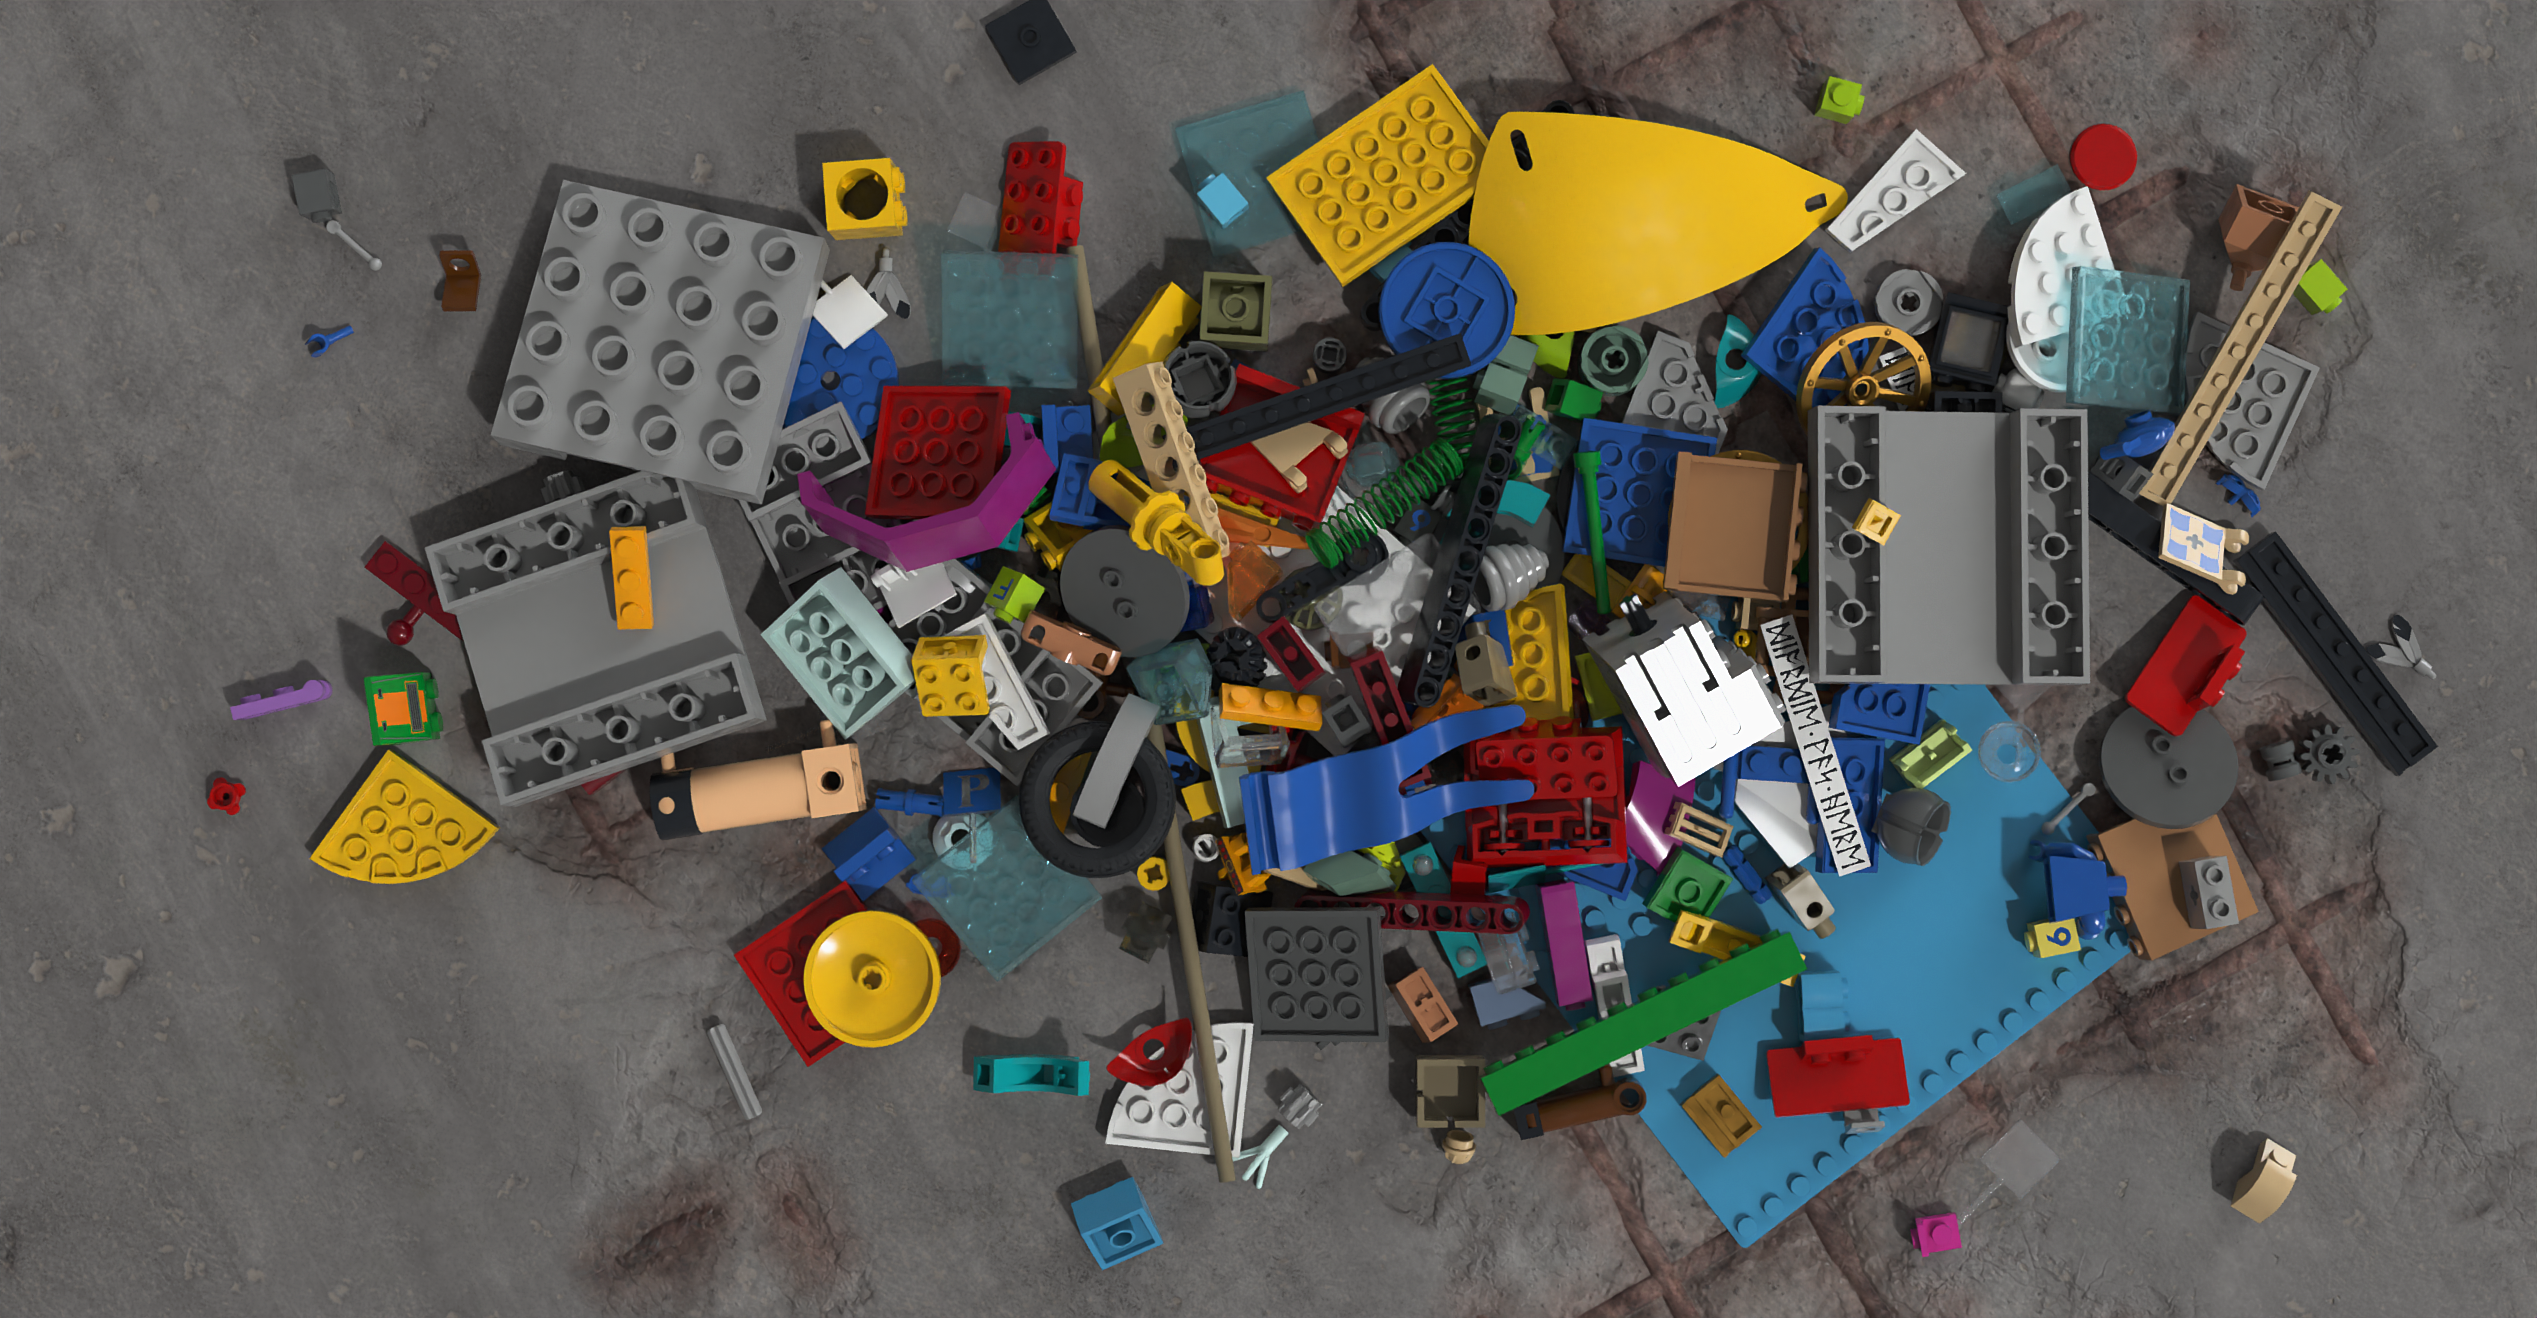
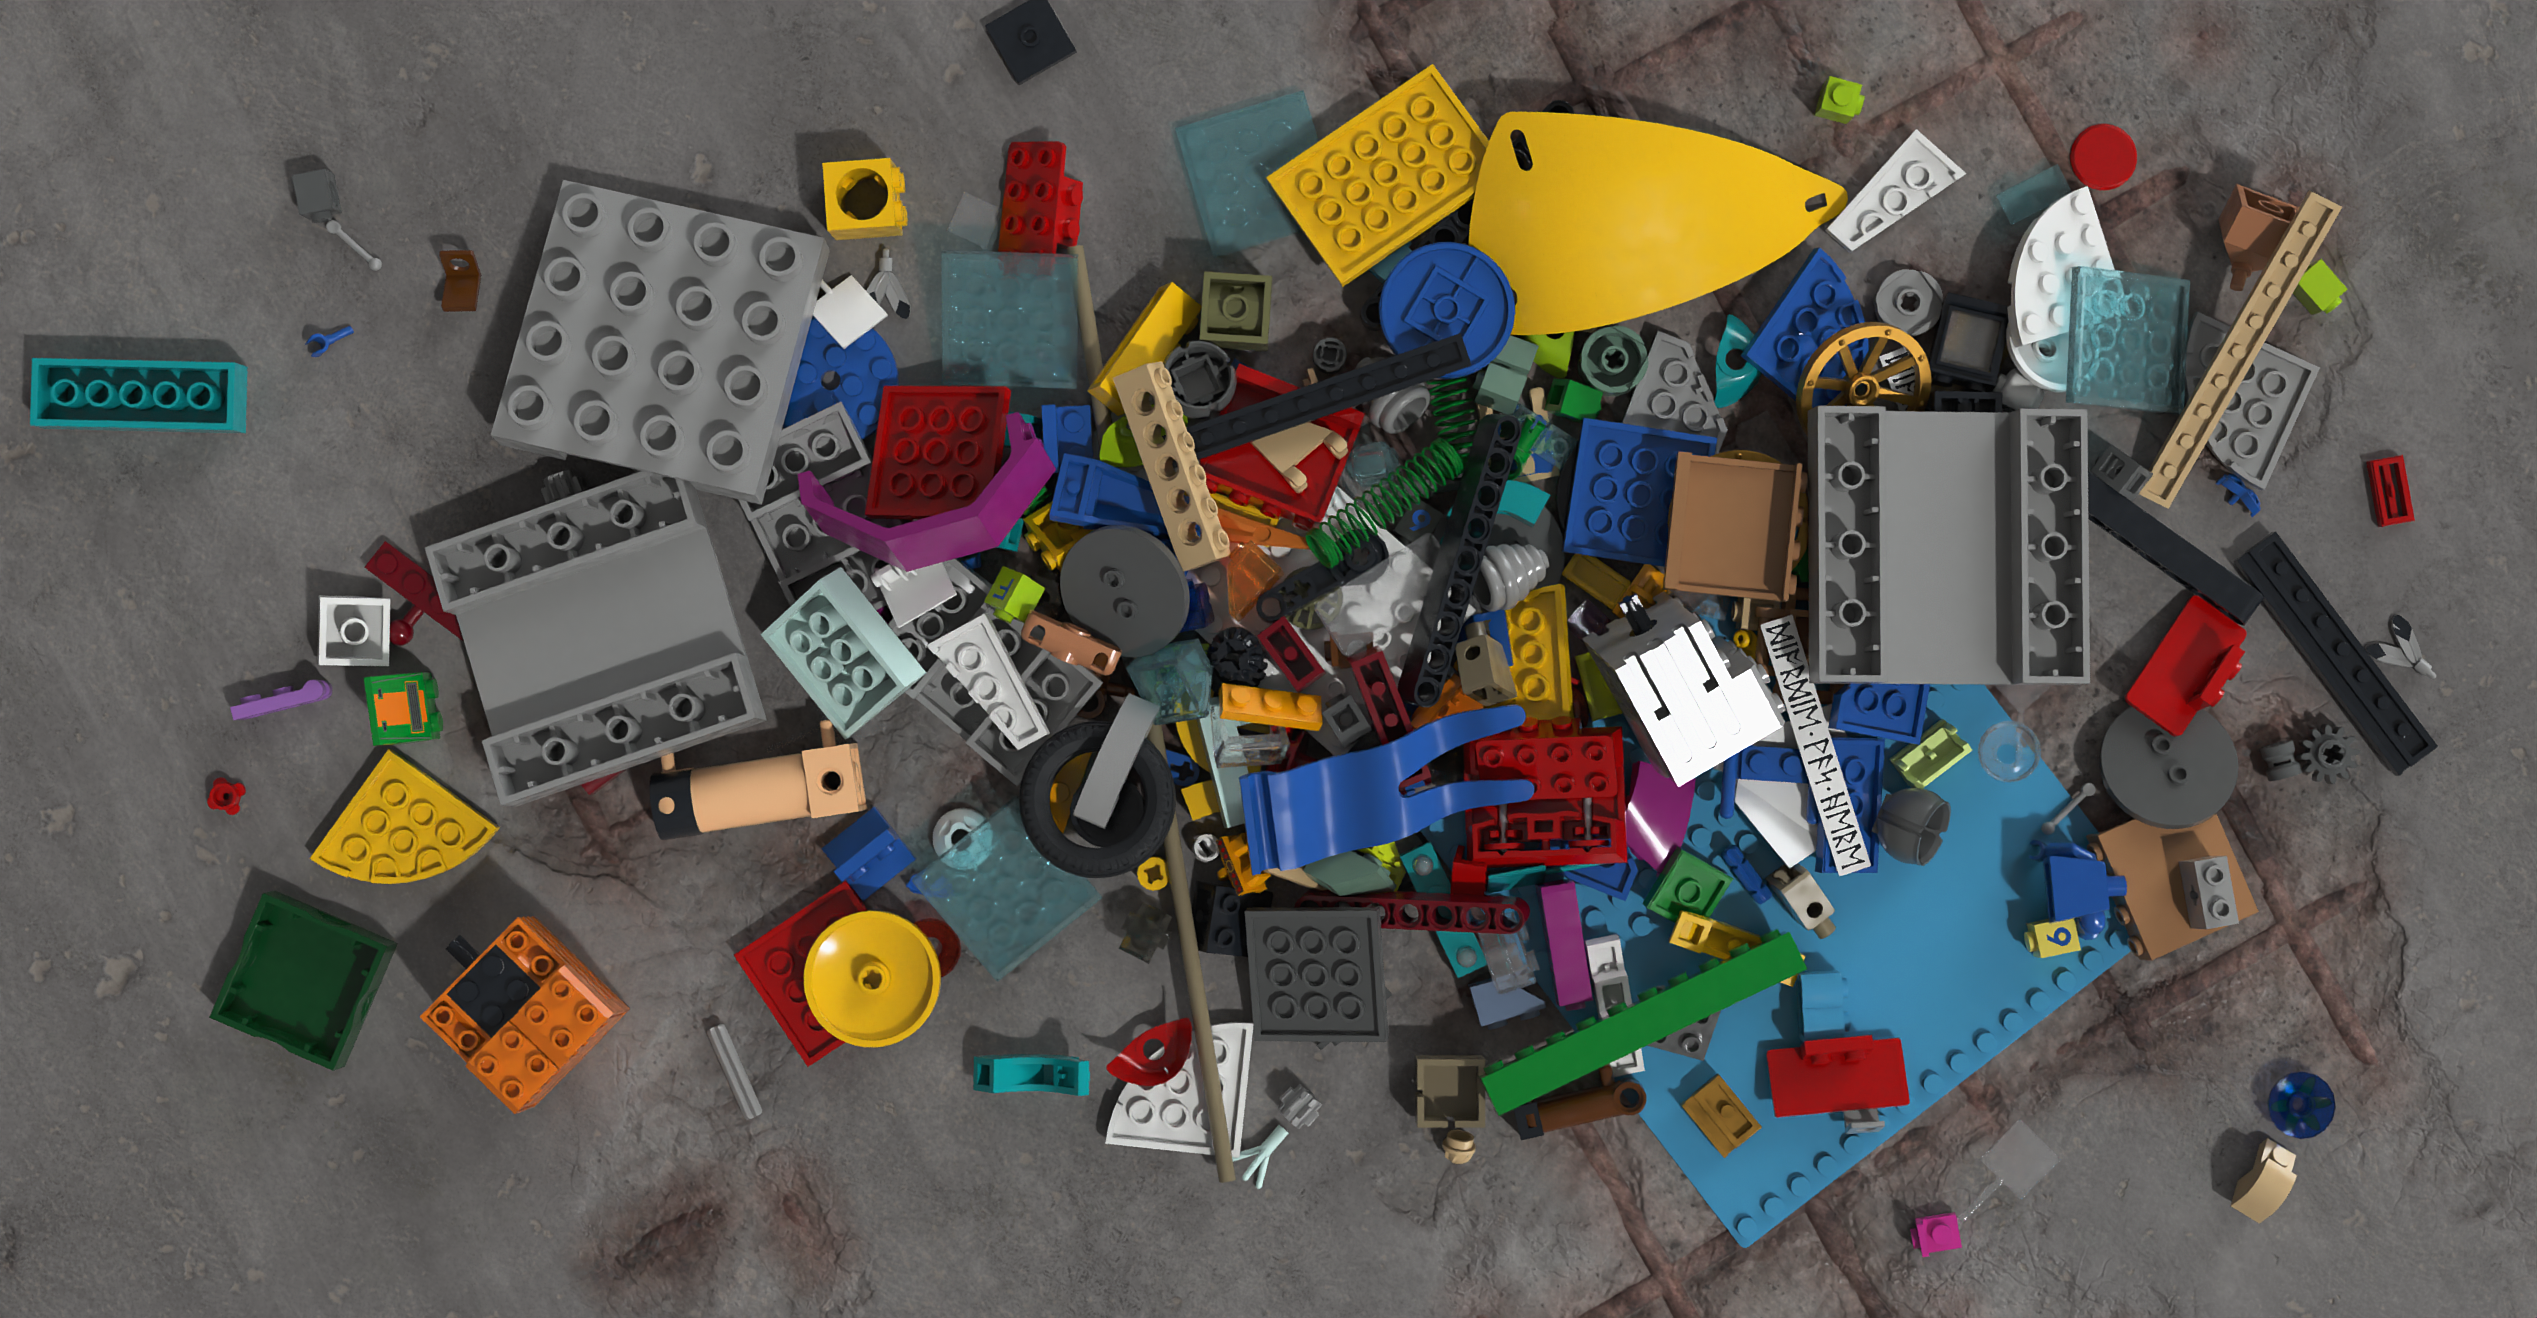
(138, 395): none -> teal brick
(303, 980): none -> dark green tile
(353, 631): none -> white slope
(523, 1012): none -> orange piece
(631, 577): light orange plate -> none
(909, 802): blue pin -> none
(951, 675): yellow bracket -> none
(971, 794): blue piece -> none
(1116, 1223): dark azure slope -> none
(1158, 522): yellow piece -> none
(1221, 199): medium azure brick -> none
(1423, 1005): nougat hinge -> none
(1444, 501): dark grey bush -> none
(1587, 465): green piece -> none
(1678, 821): tan tile -> none
(1876, 521): yellow tile -> none
(2140, 436): blue animal -> none
(2199, 546): tan flag -> none
(2316, 1110): none -> clear blue dish
(2377, 491): none -> red tile

